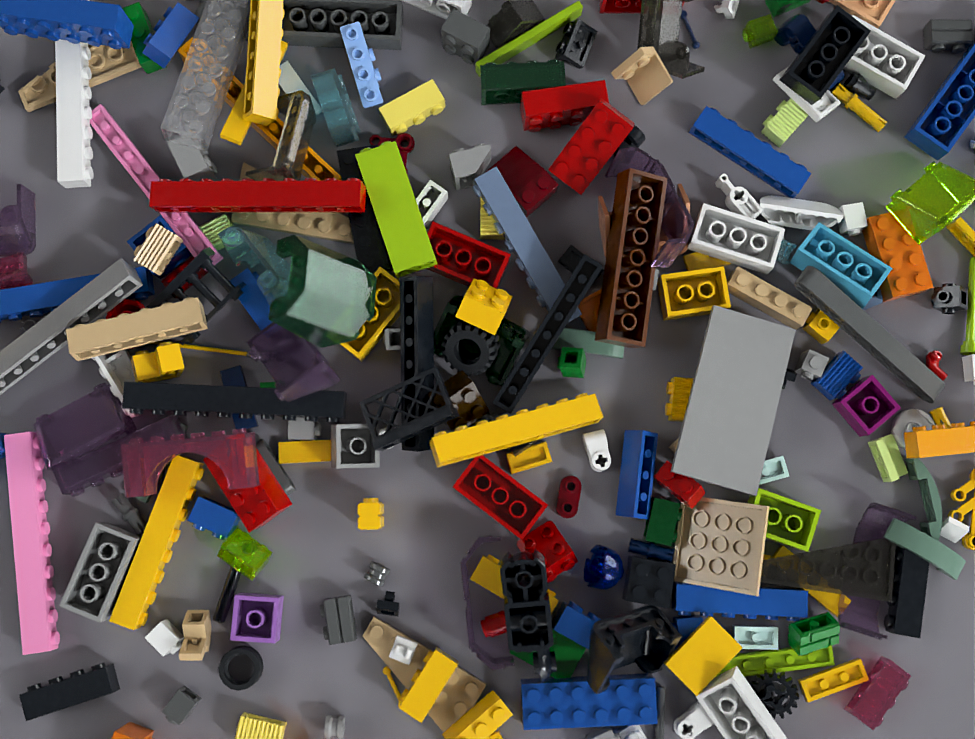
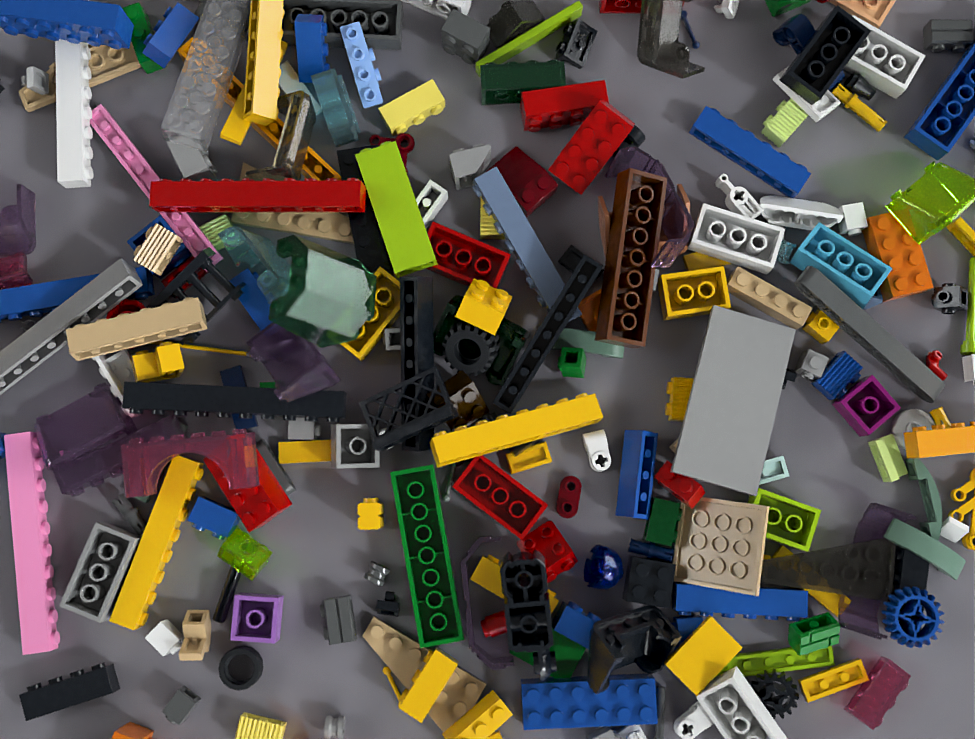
(36, 80): none -> light grey tile
(311, 46): none -> blue brick
(403, 649): white tile -> none
(427, 556): none -> green brick
(446, 497): none -> light grey hinge
(644, 74): tan bracket -> none
(756, 637): light aqua plate -> none
(759, 31): clear neon green brick -> none
(912, 626): none -> blue gear

